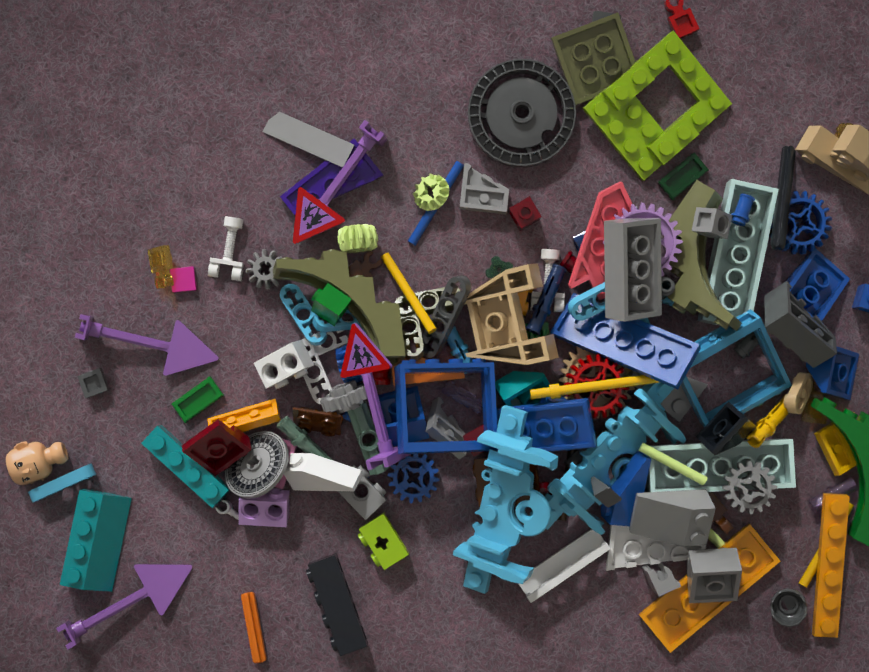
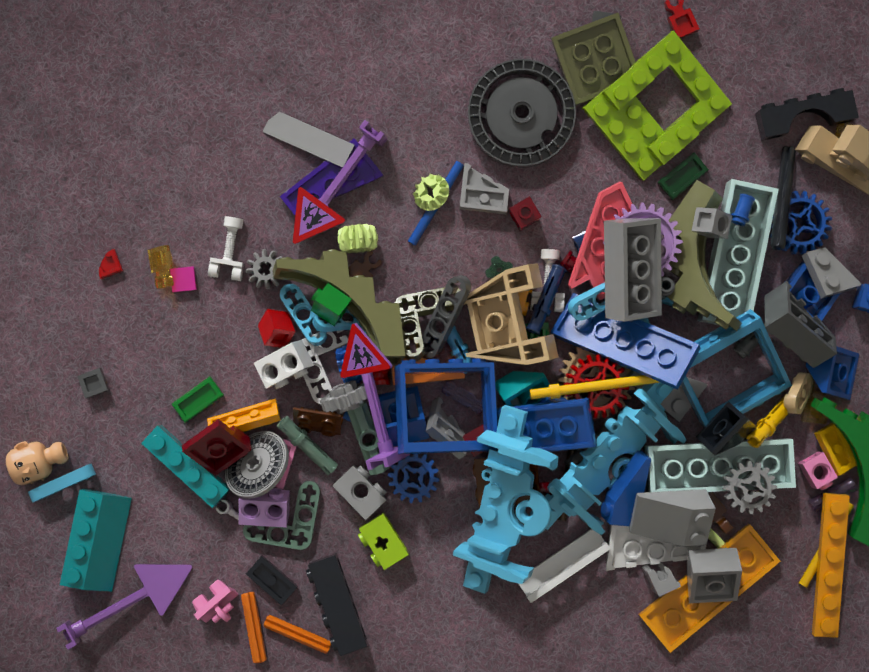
(110, 265): none -> red tile
(183, 350): medium lavender piece -> none
(218, 606): none -> bright pink hips
(271, 580): none -> black plate
(276, 328): none -> red panel
(297, 526): none -> sand green beam
(297, 634): none -> orange axle
(318, 473): white slope -> none
(408, 292): yellow bar -> none
(604, 493): dark grey slope -> none
(673, 464): yellowish green bar -> none
(794, 602): dark grey hair -> none
(808, 466): none -> bright pink brick
(828, 273): none -> light grey wing
(834, 108): none -> black arch

